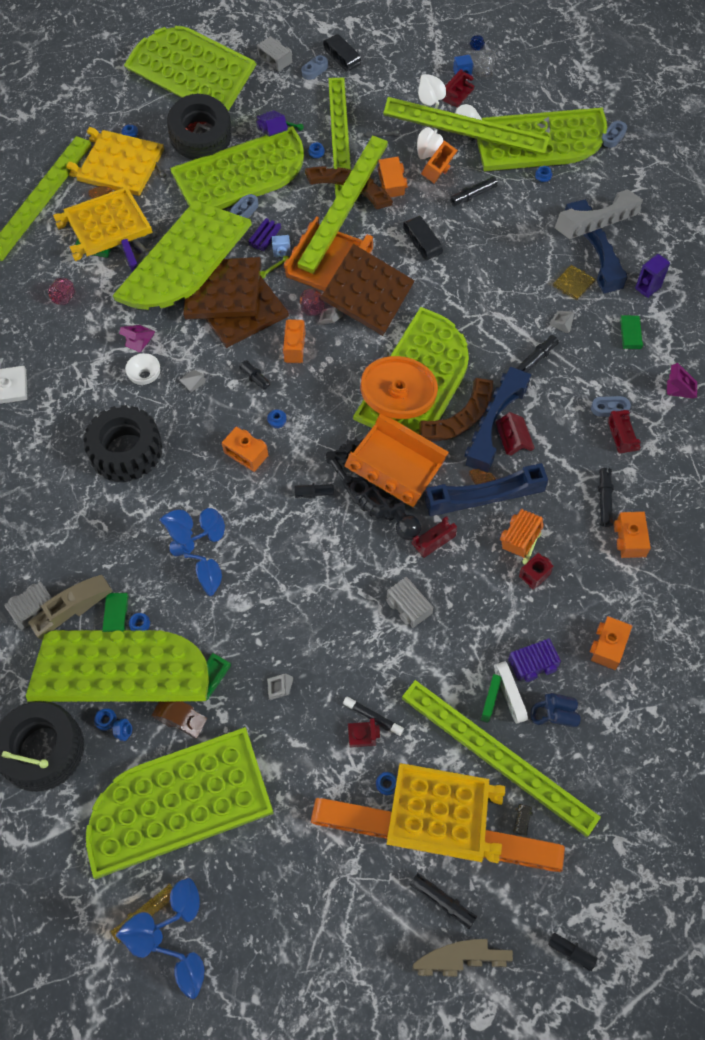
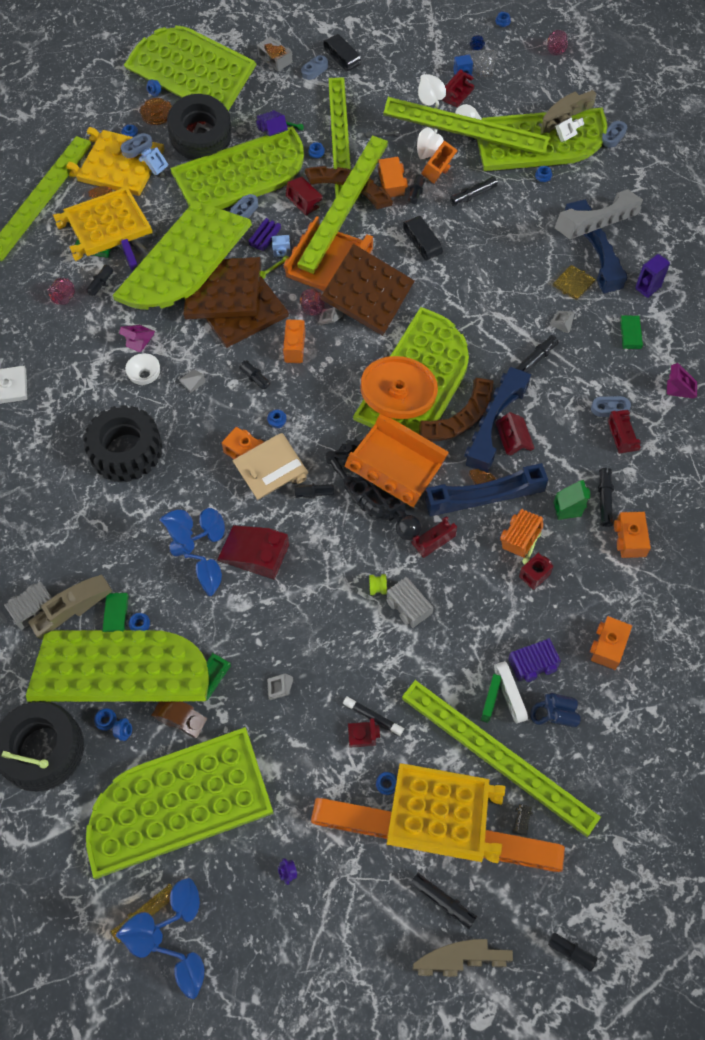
(99, 280): none -> black axle
(136, 145): none -> sand blue plate
(153, 87): none -> blue plate
(154, 160): none -> light blue bracket
(155, 111): none -> clear orange tile
(255, 550): none -> dark red slope
(272, 464): none -> tan door
(274, 51): none -> clear orange tile
(287, 871): none -> dark purple plate
(303, 195): none -> dark red hinge
(378, 584): none -> lime wheel
(416, 189): none -> black axle
(503, 19): none -> blue plate
(557, 42): none -> clear pink head
(567, 107): none -> dark tan slope
(568, 128): none -> white plate
(571, 501): none -> green slope

